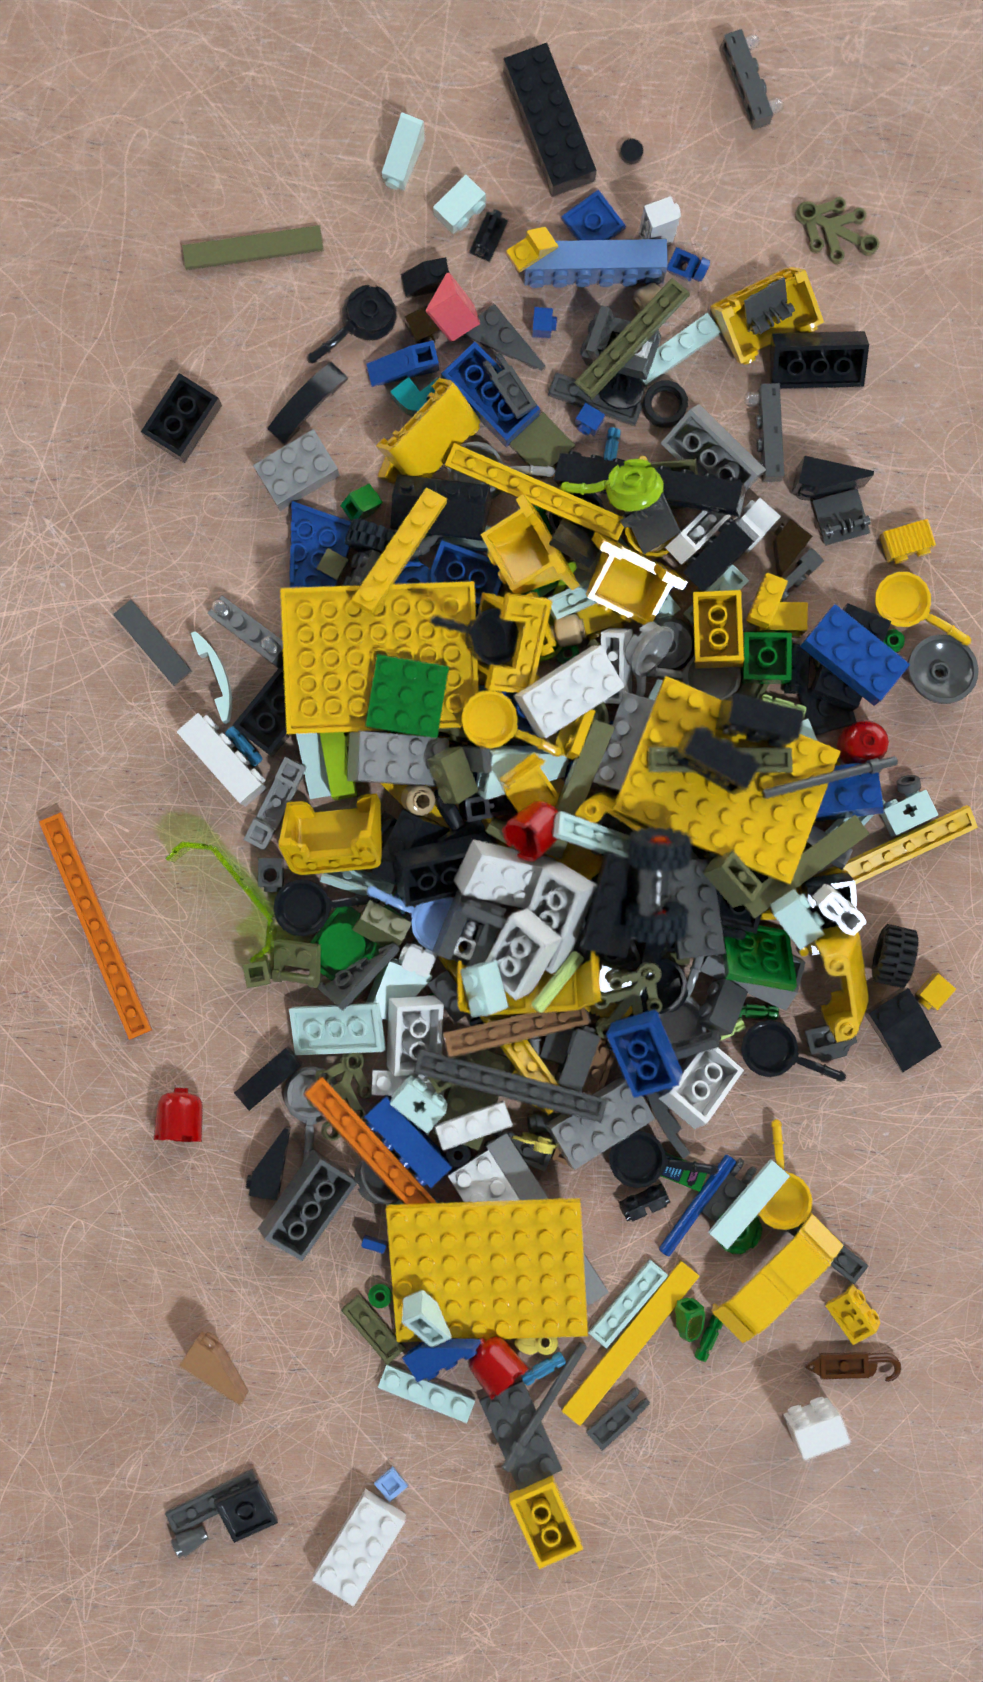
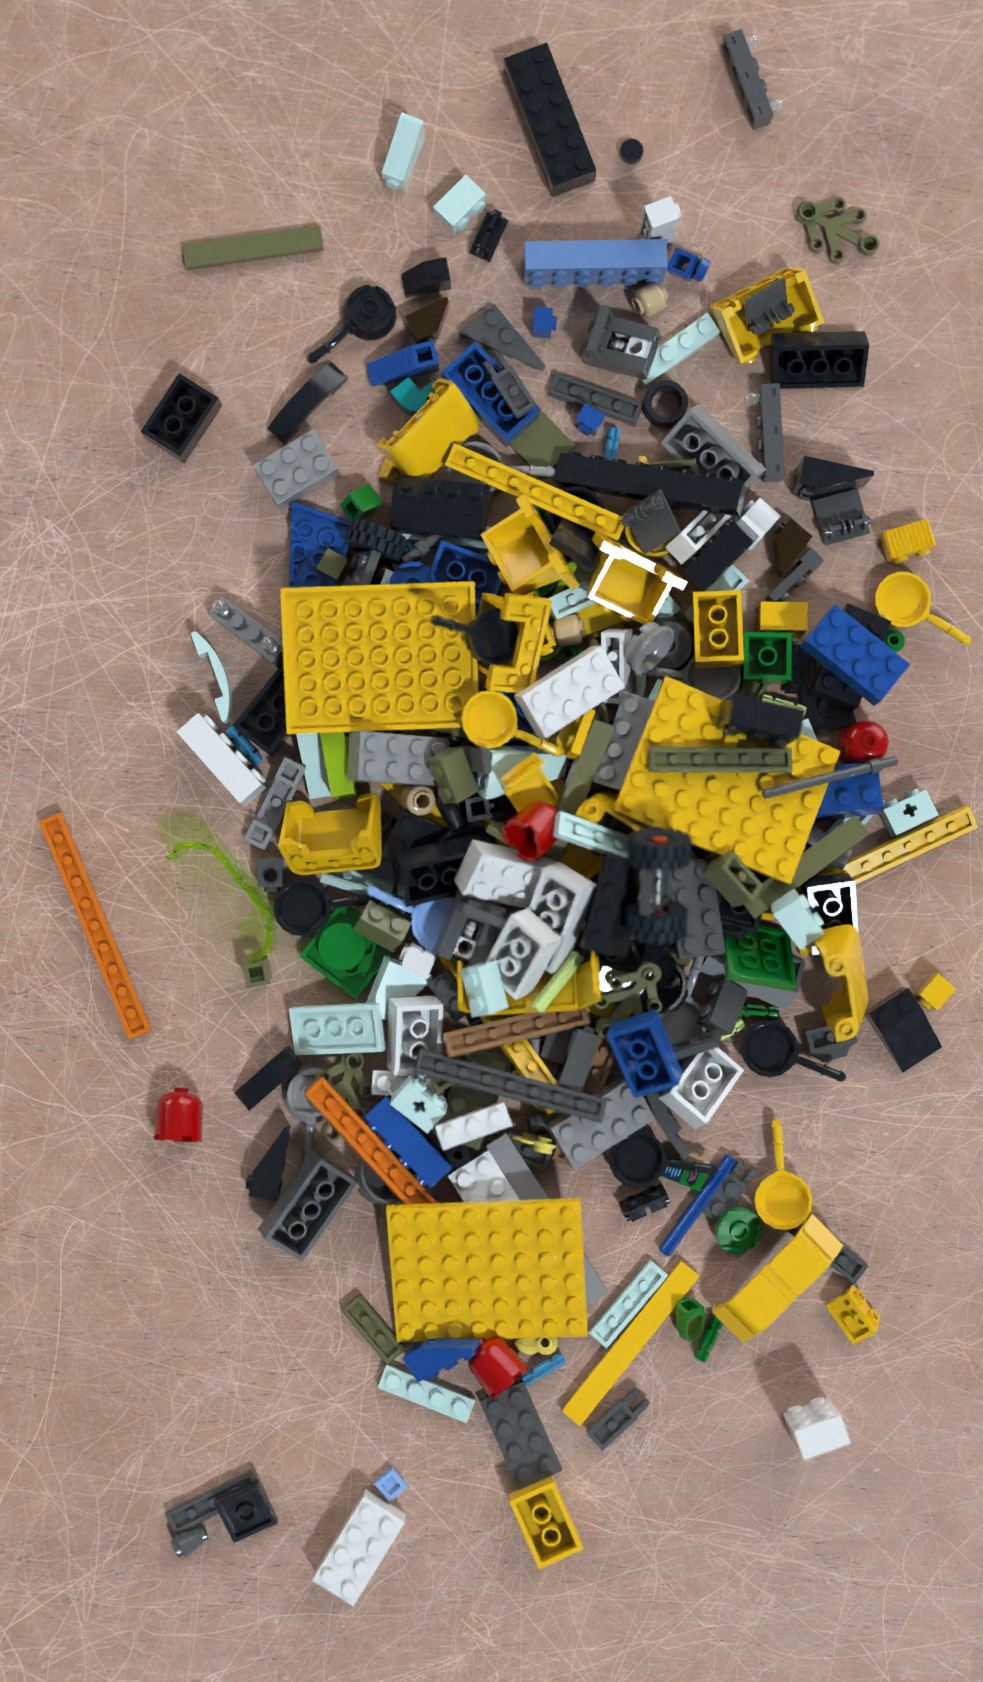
(152, 642): dark grey tile -> none
(214, 1367): medium nougat slope -> none
(296, 955): olive plate -> none
(356, 977): dark grey wing -> none
(374, 1244): blue tile -> none
(383, 1289): green plate -> none
(399, 551): yellow plate -> none
(407, 696): green plate -> none
(425, 1318): light aqua slope -> none
(452, 309): coral slope -> none
(518, 1447): dark grey bar -> none
(532, 248): yellow slope -> none
(593, 219): blue tile -> none
(622, 392): black piece -> none
(628, 488): lime piece -> none
(632, 338): olive tile -> none
(716, 760): black brick -> none
(748, 1204): light aqua tile -> none
(766, 600): yellow brick -> none
(839, 909): white brick -> none
(852, 1365): reddish brown plate -> none
(895, 956): black tyre -> none
(908, 784): dark grey tile -> none
(952, 660): dark grey dish -> none

